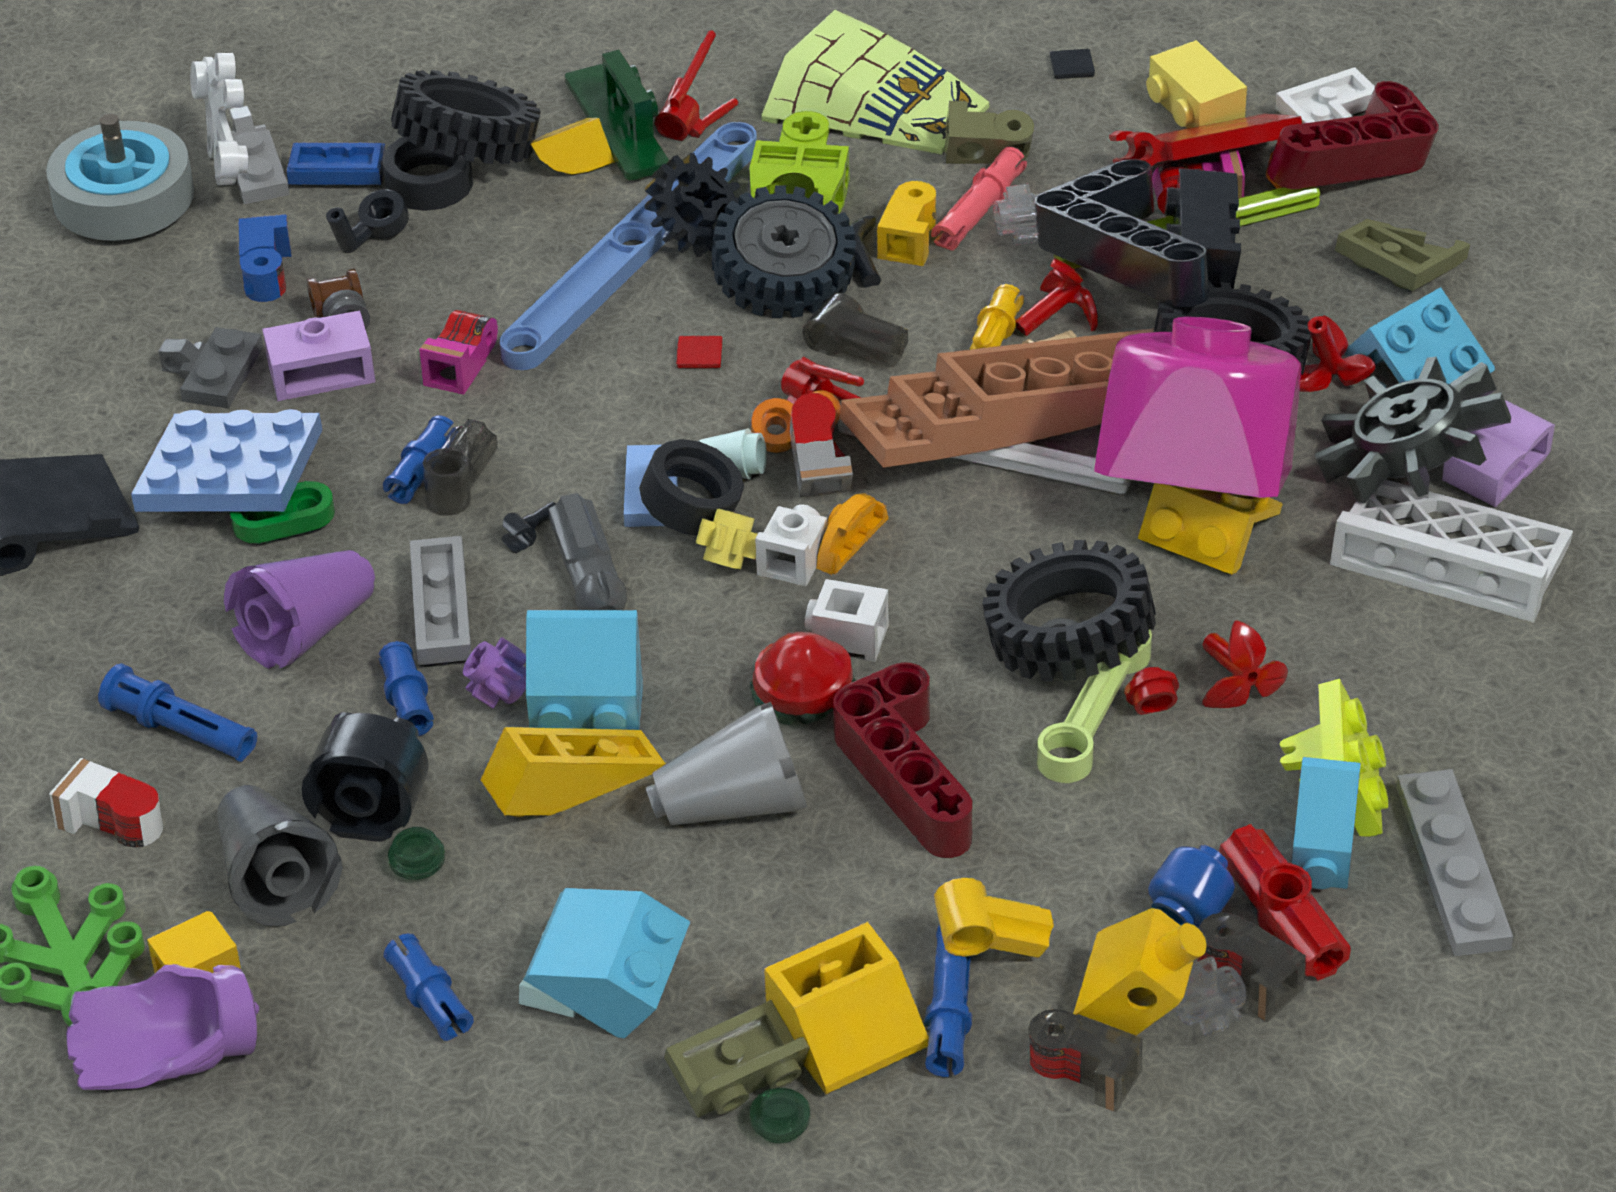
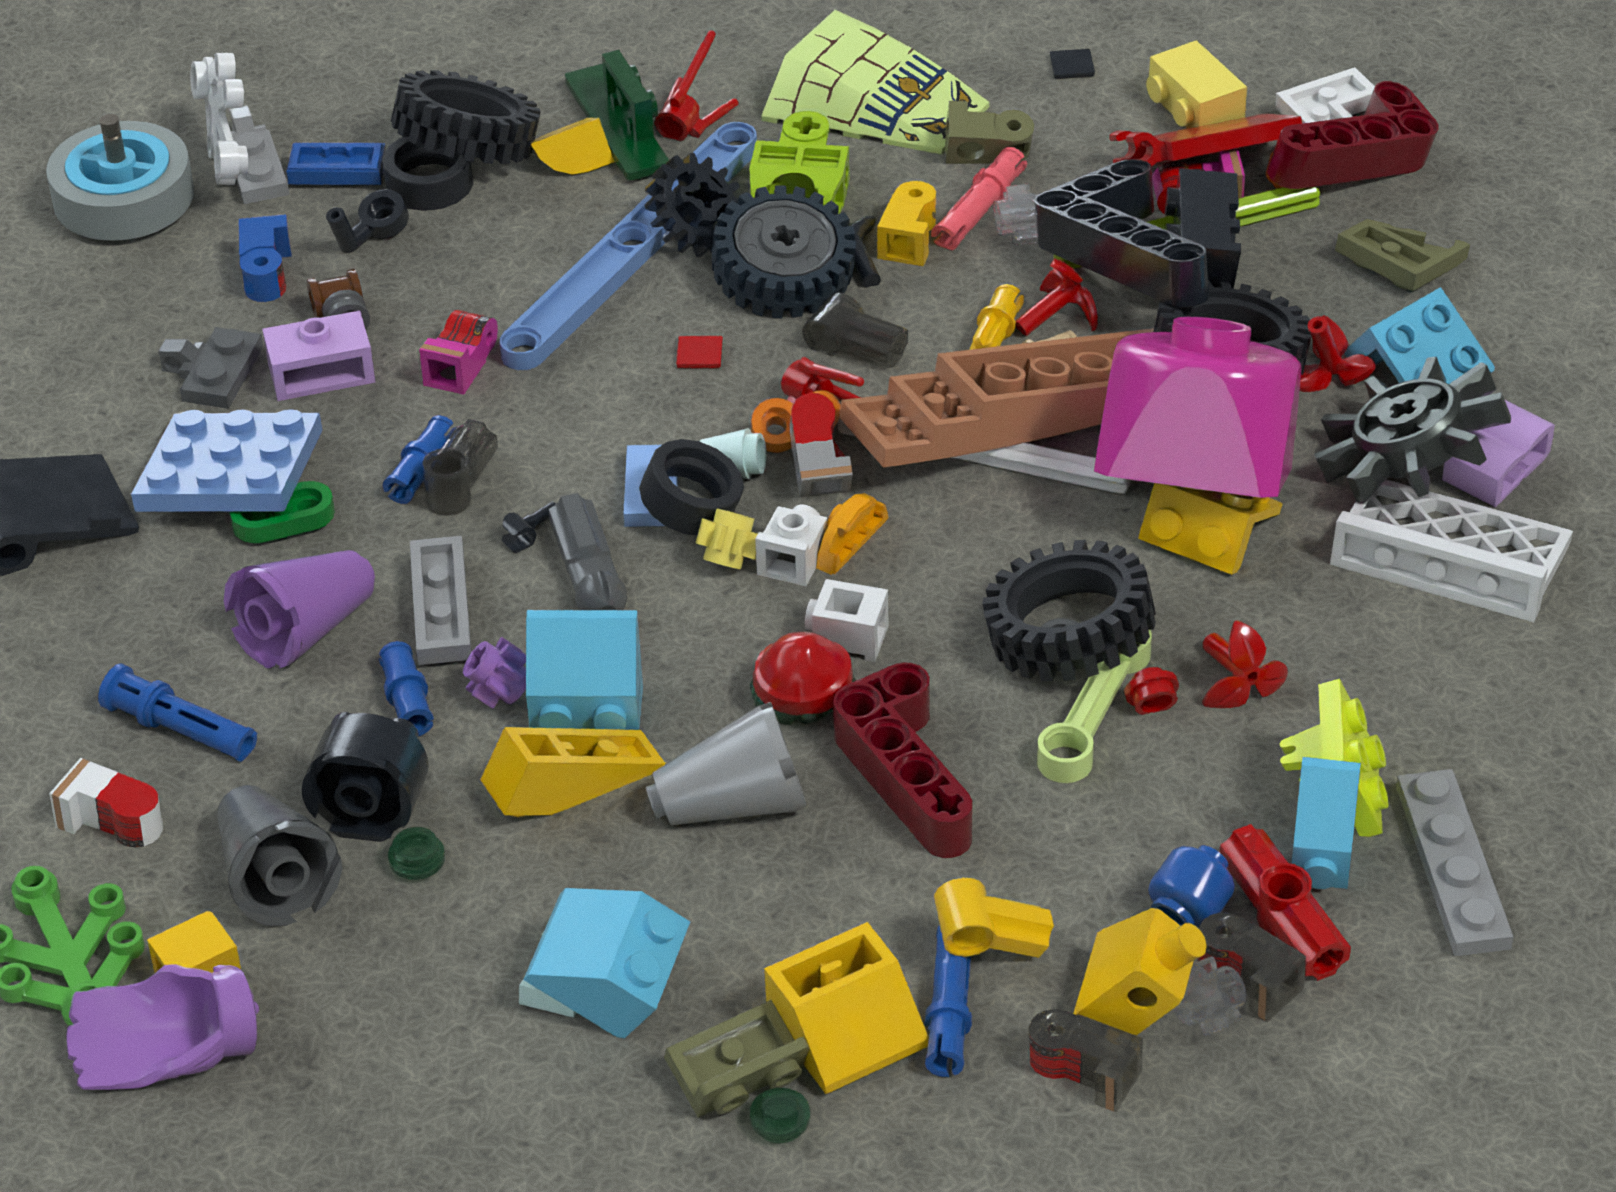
(428, 986): blue pin -> none

